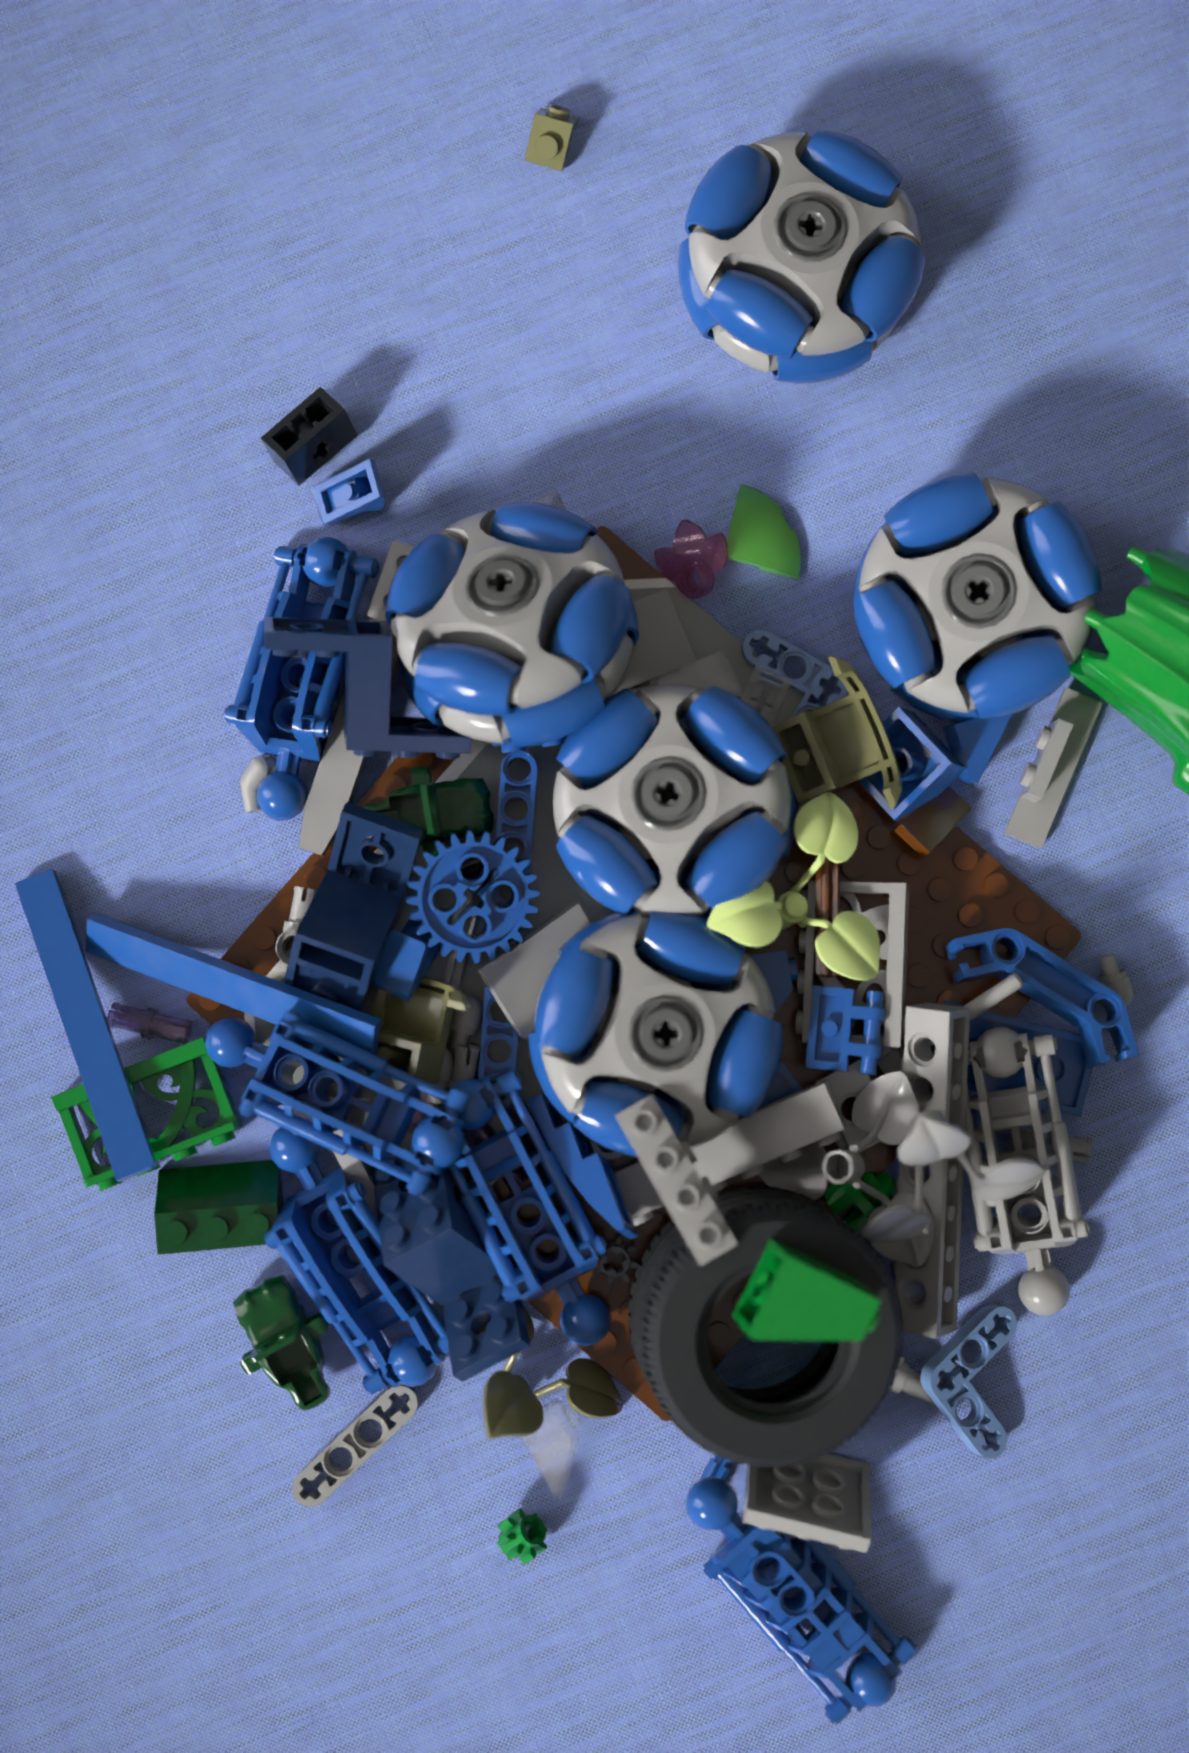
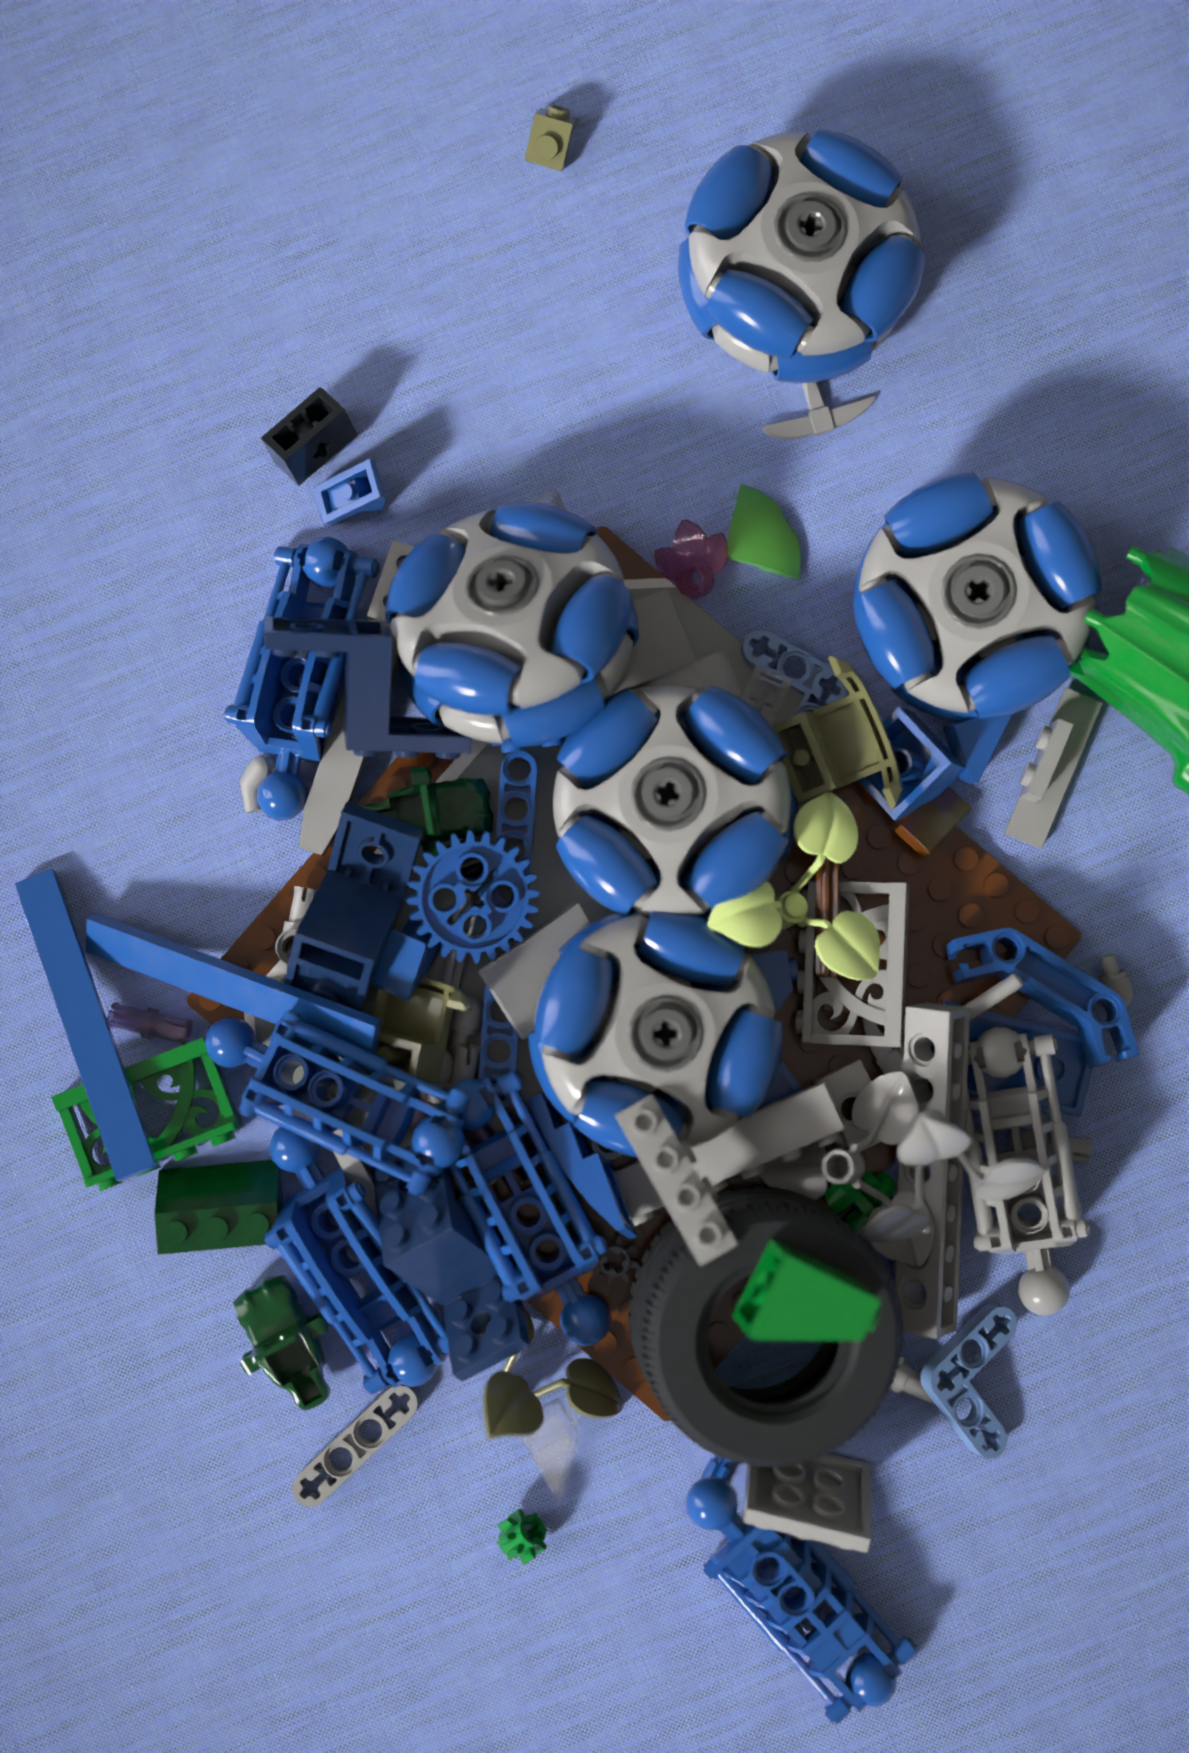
(819, 419): none -> light grey piece
(831, 1030): blue plate -> none

